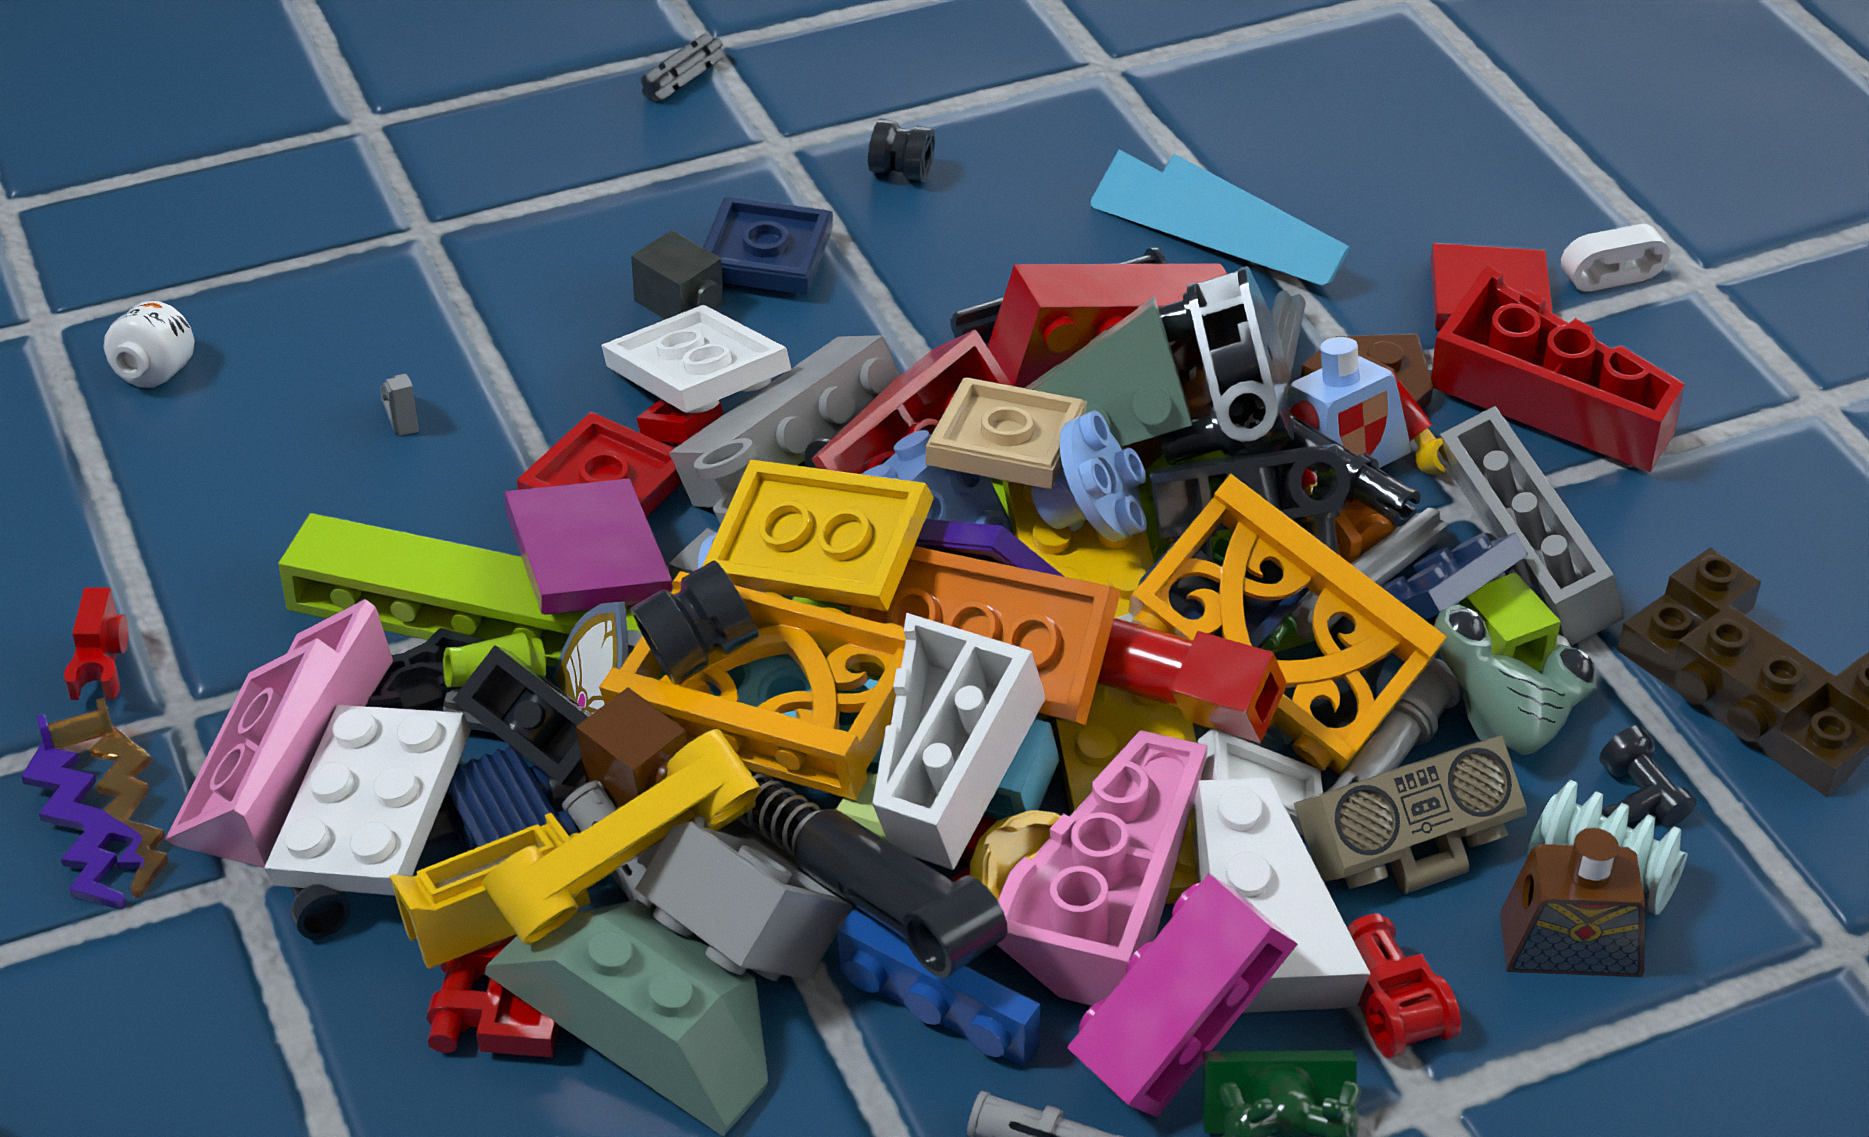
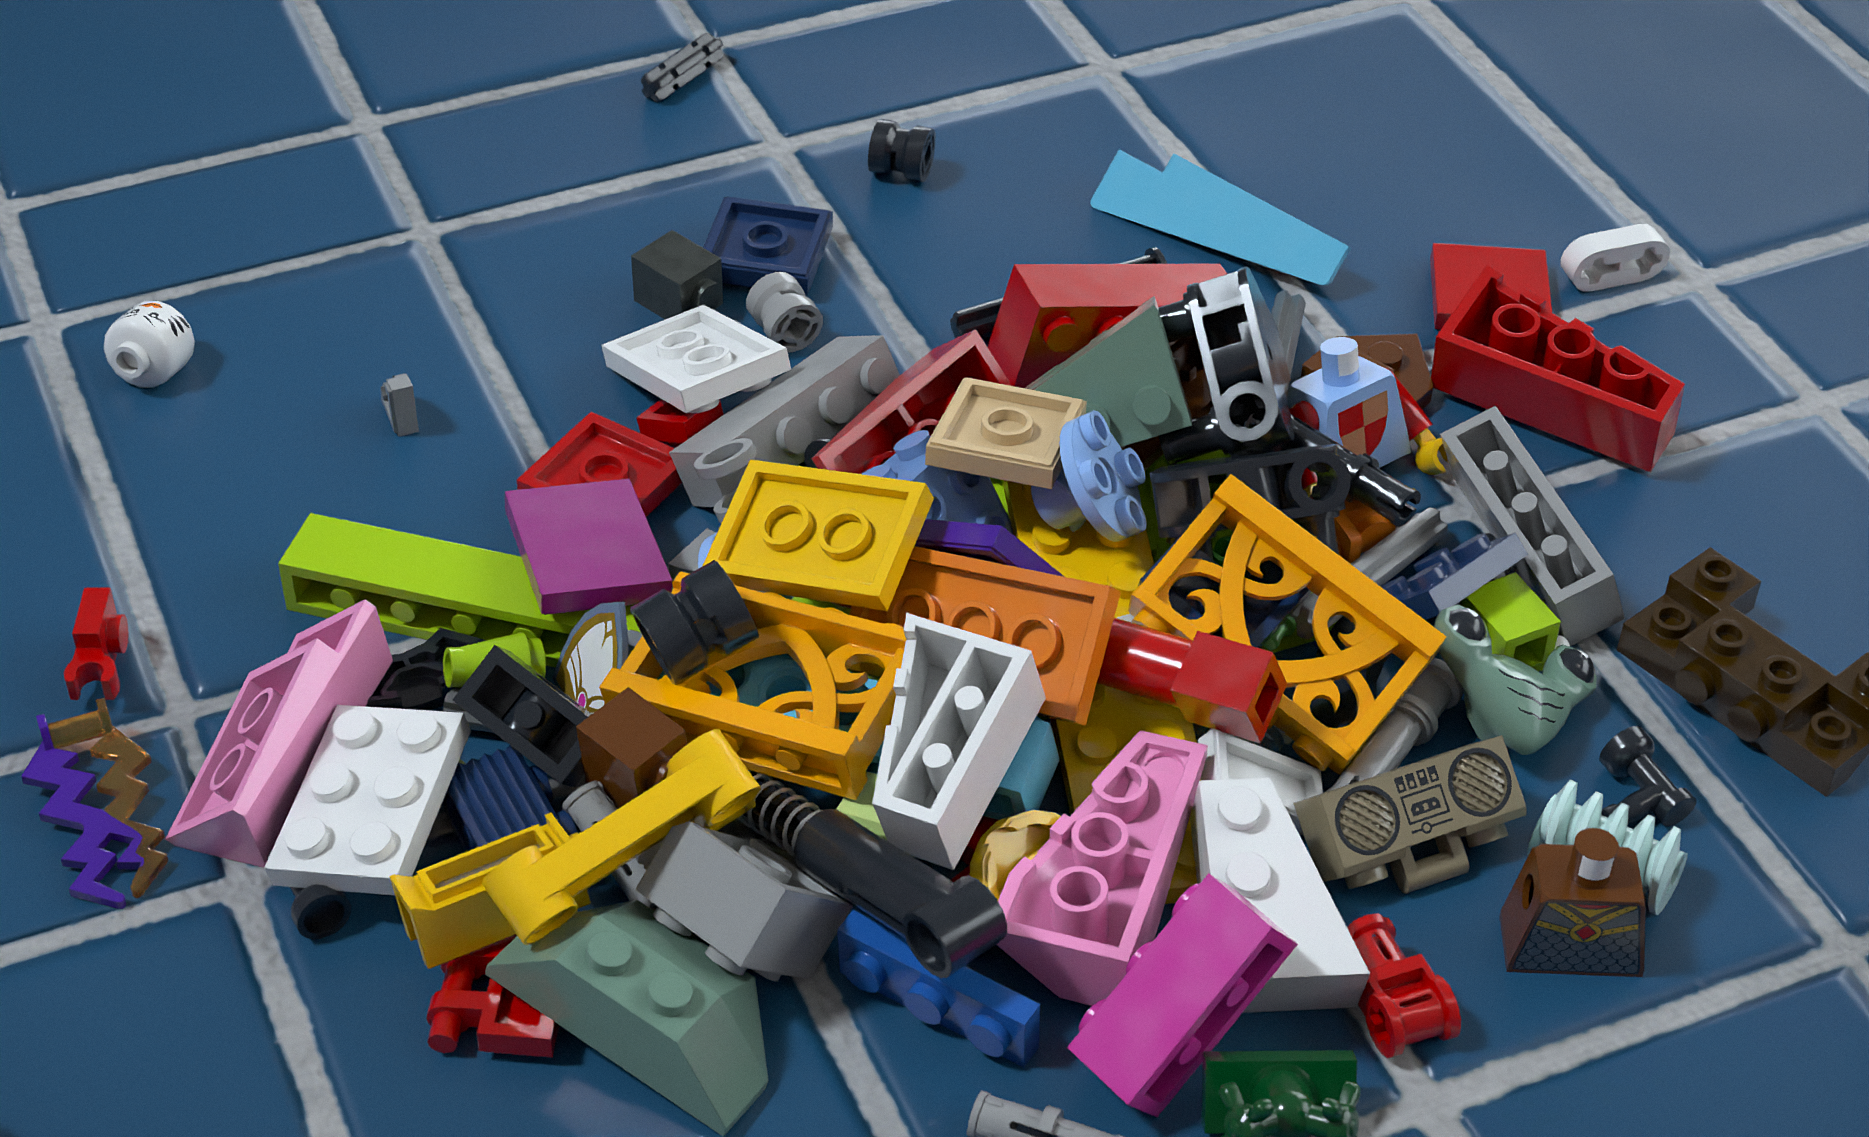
(784, 311): none -> light grey wheel

